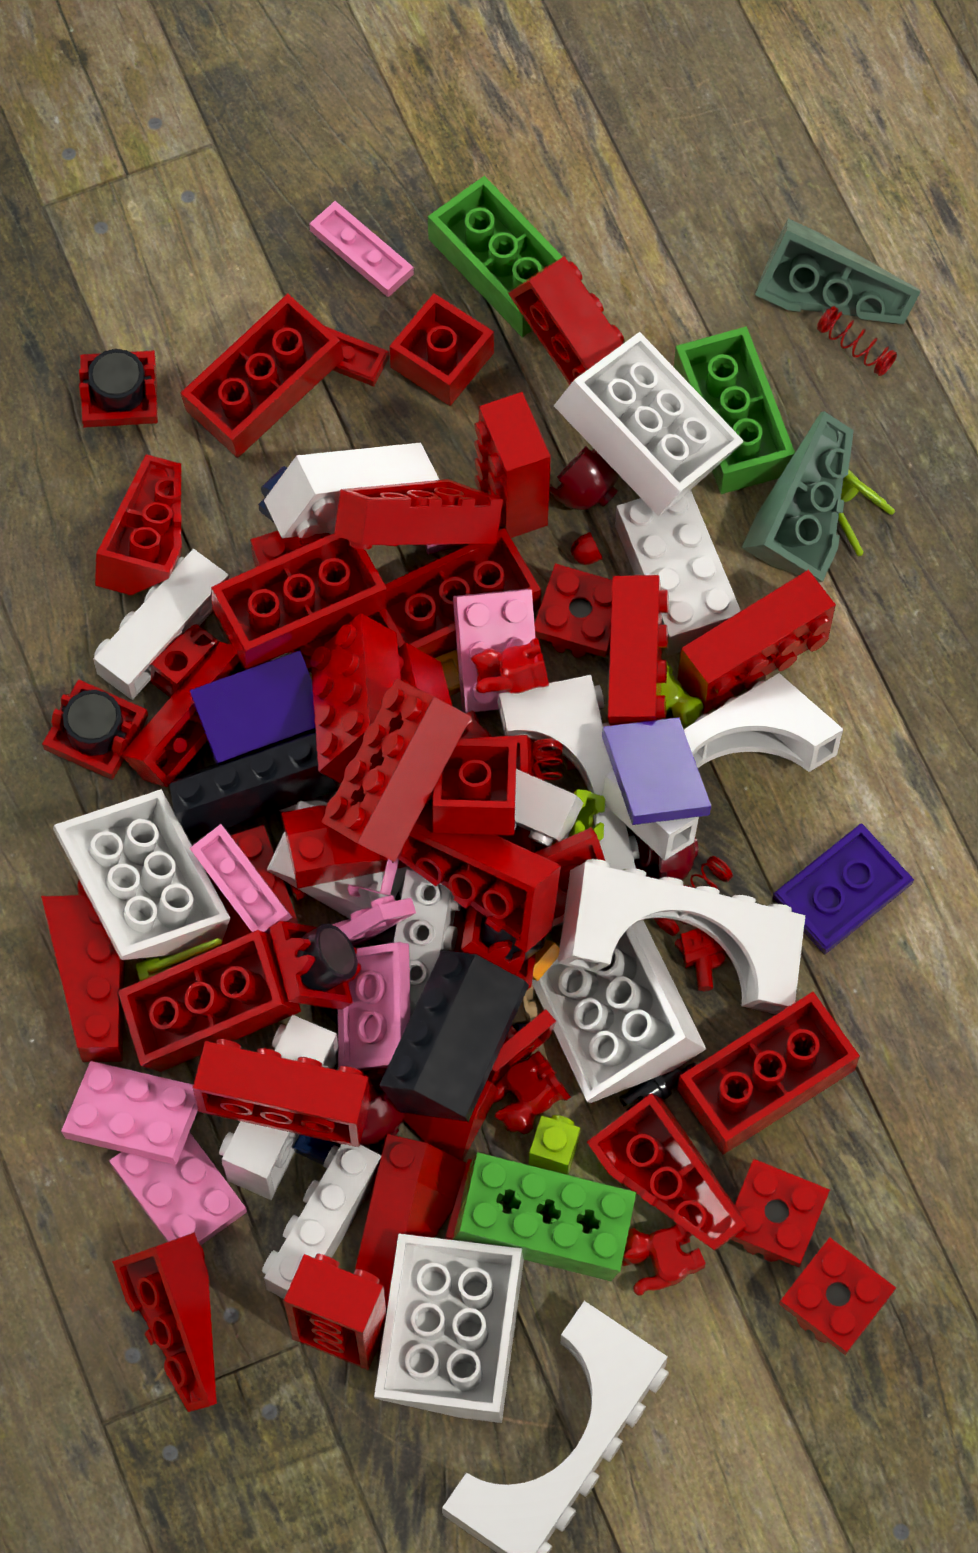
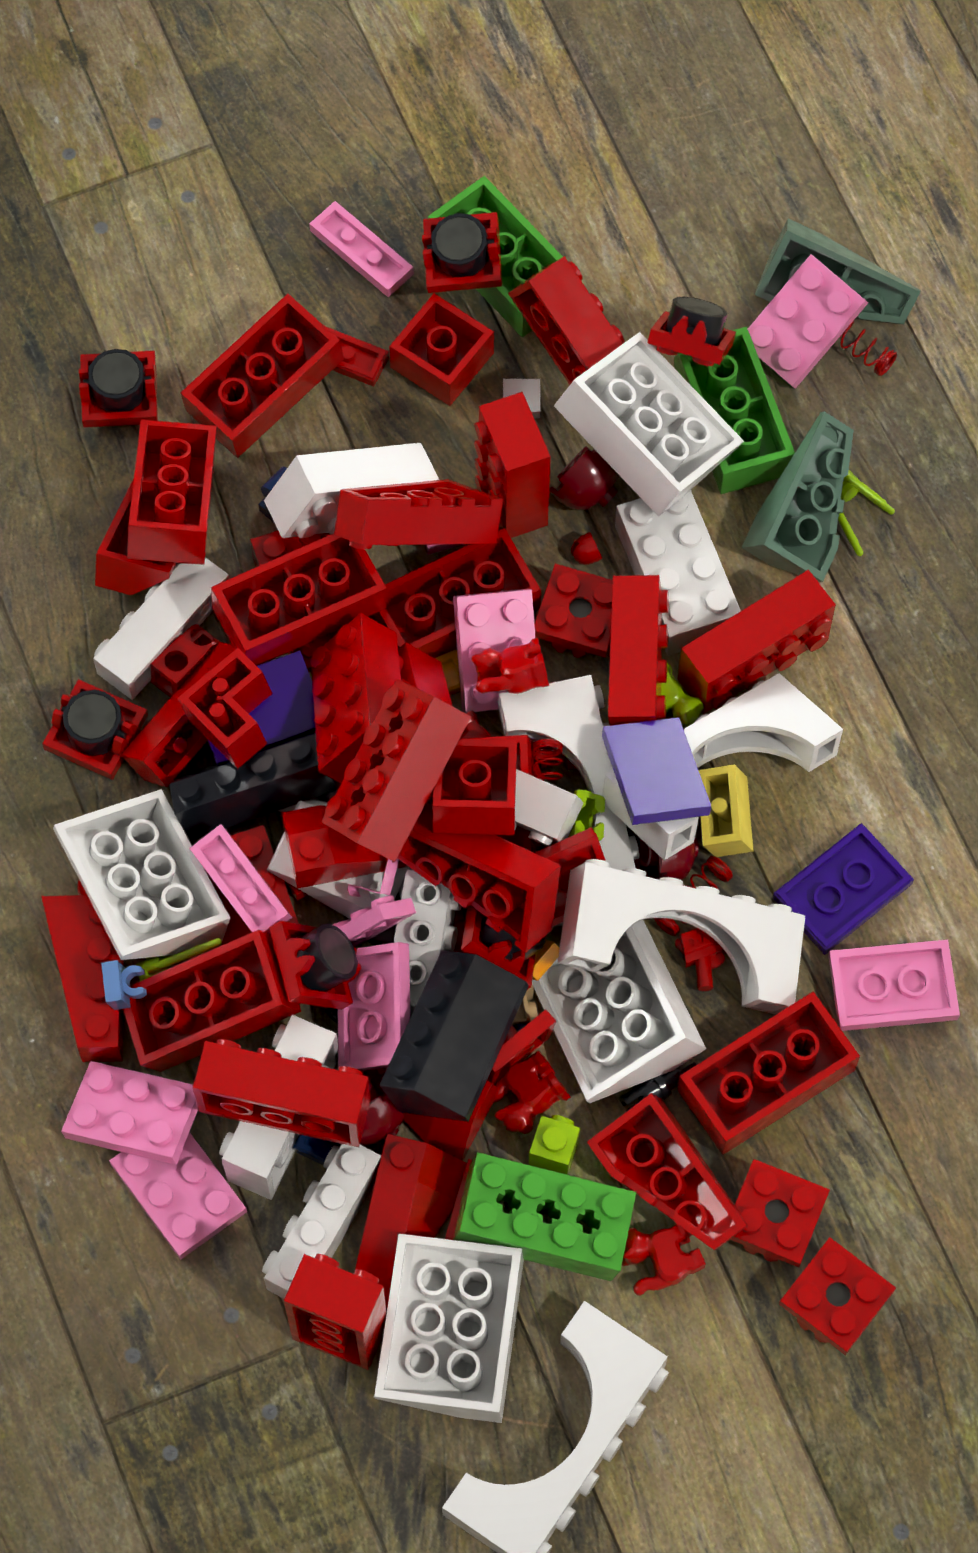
(117, 984): none -> medium blue tile
(171, 492): none -> red brick
(174, 1298): red wedge -> none
(222, 704): none -> red brick
(462, 252): none -> piece
(530, 389): none -> white tile
(693, 329): none -> piece
(729, 824): none -> light yellow brick
(804, 320): none -> bright pink plate
(893, 985): none -> bright pink plate

